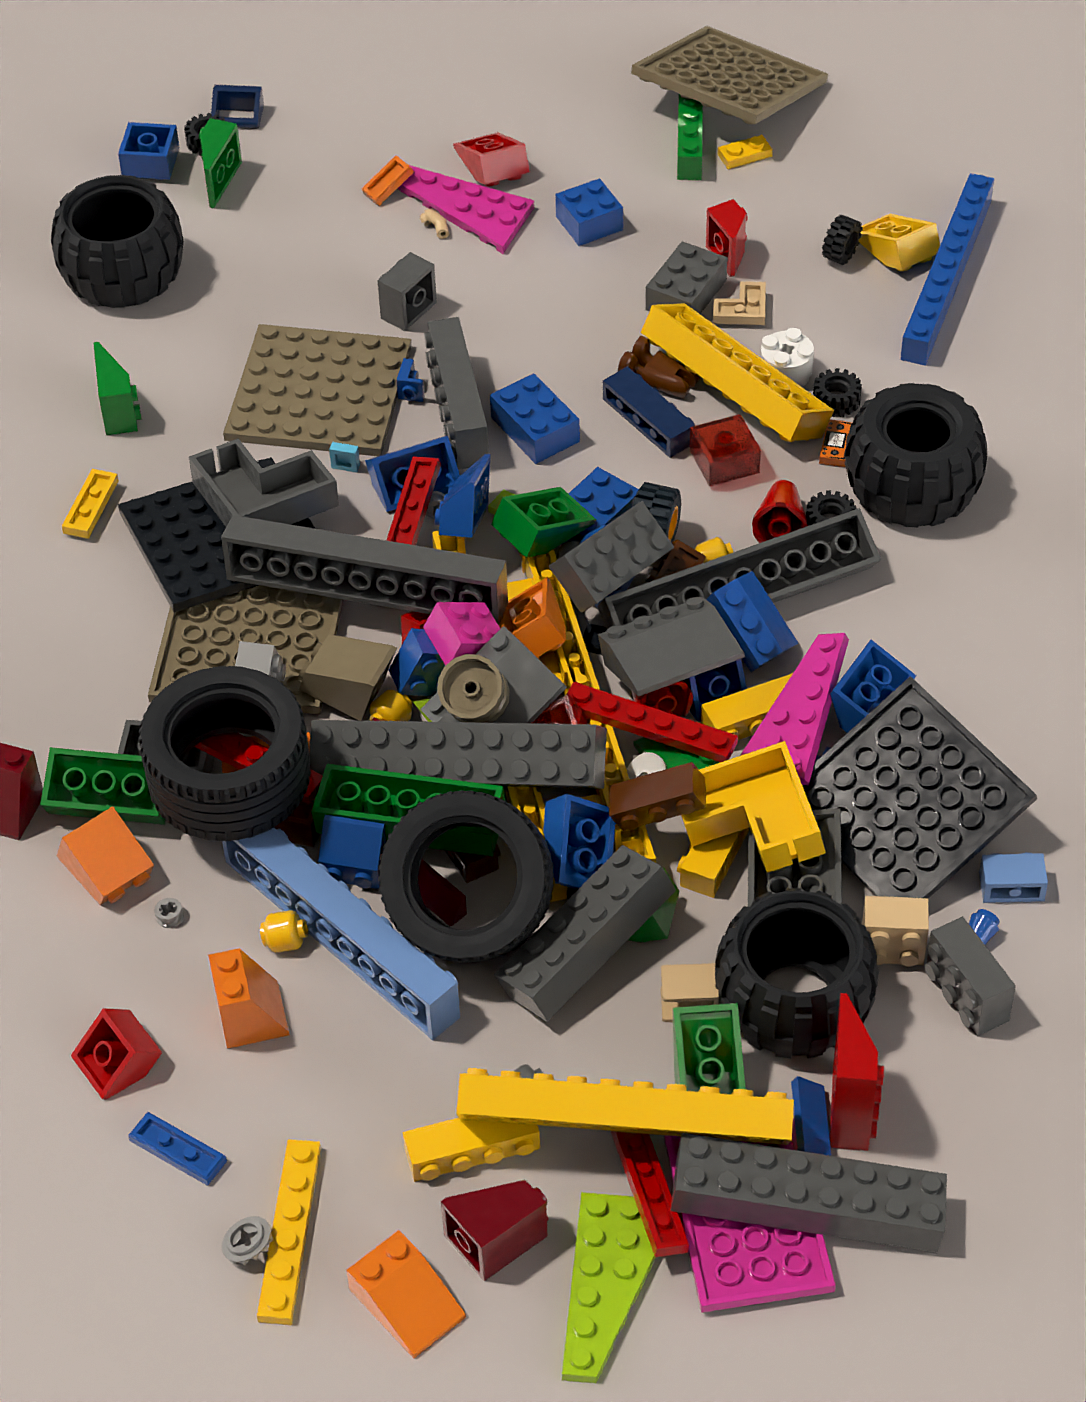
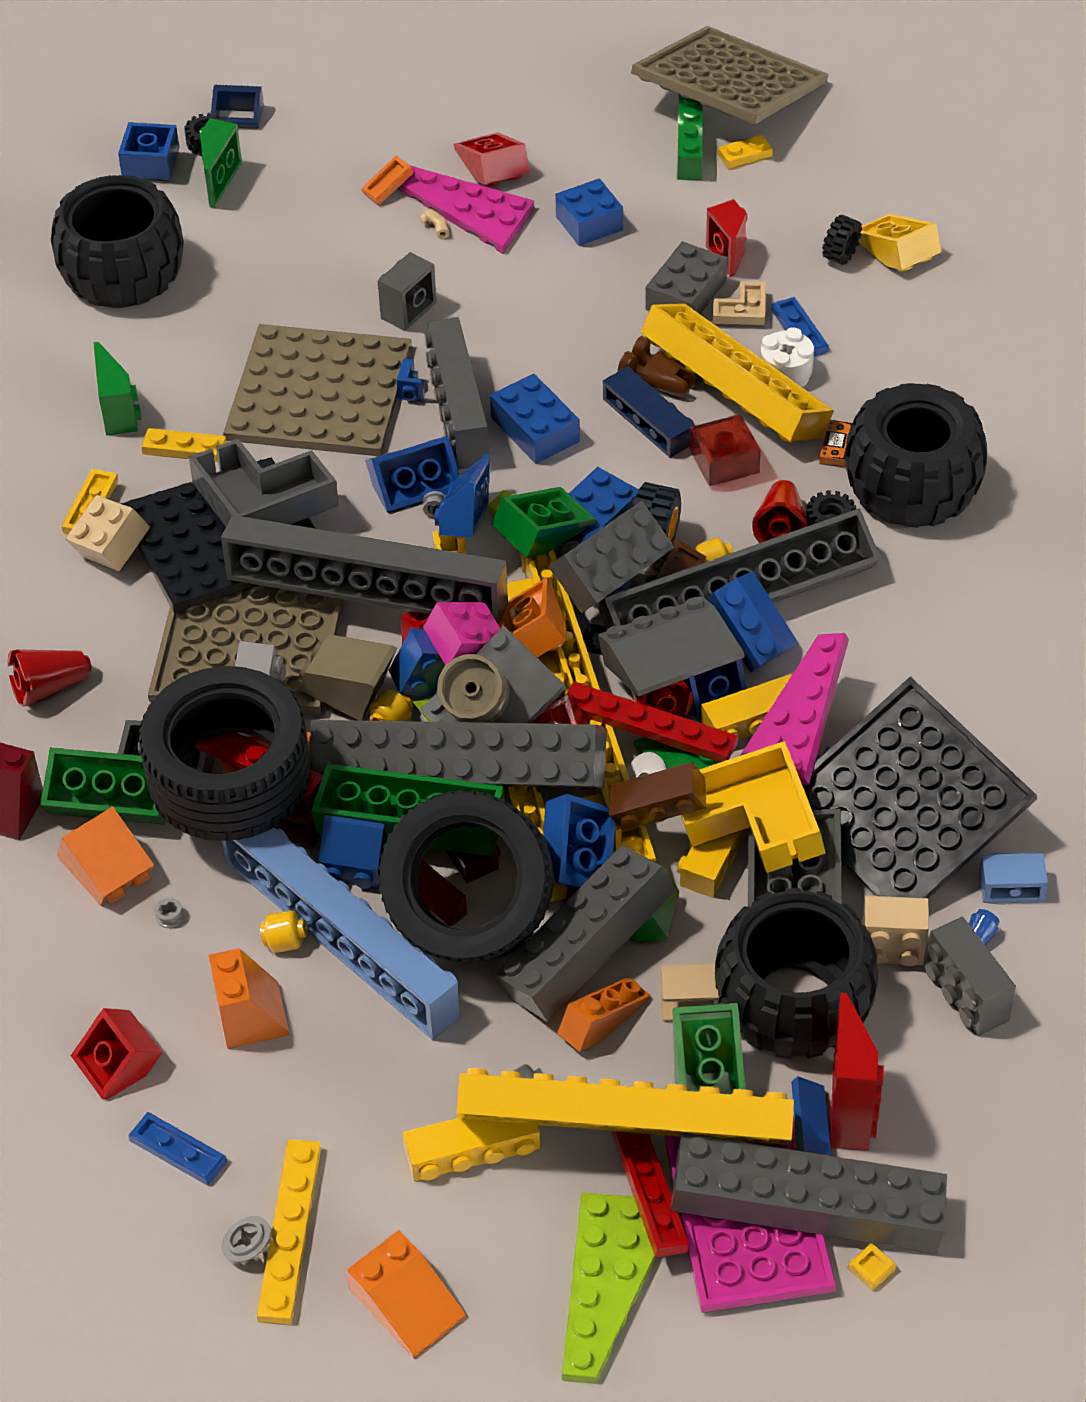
(45, 672): none -> red cone
(107, 533): none -> tan brick
(179, 443): none -> yellow plate
(344, 457): medium azure plate -> none
(414, 500): red plate -> none
(495, 1224): dark red slope -> none
(600, 1013): none -> orange slope
(792, 315): none -> blue tile
(838, 382): black tyre -> none
(867, 684): blue slope -> none
(871, 1266): none -> yellow tile
(947, 270): blue brick -> none

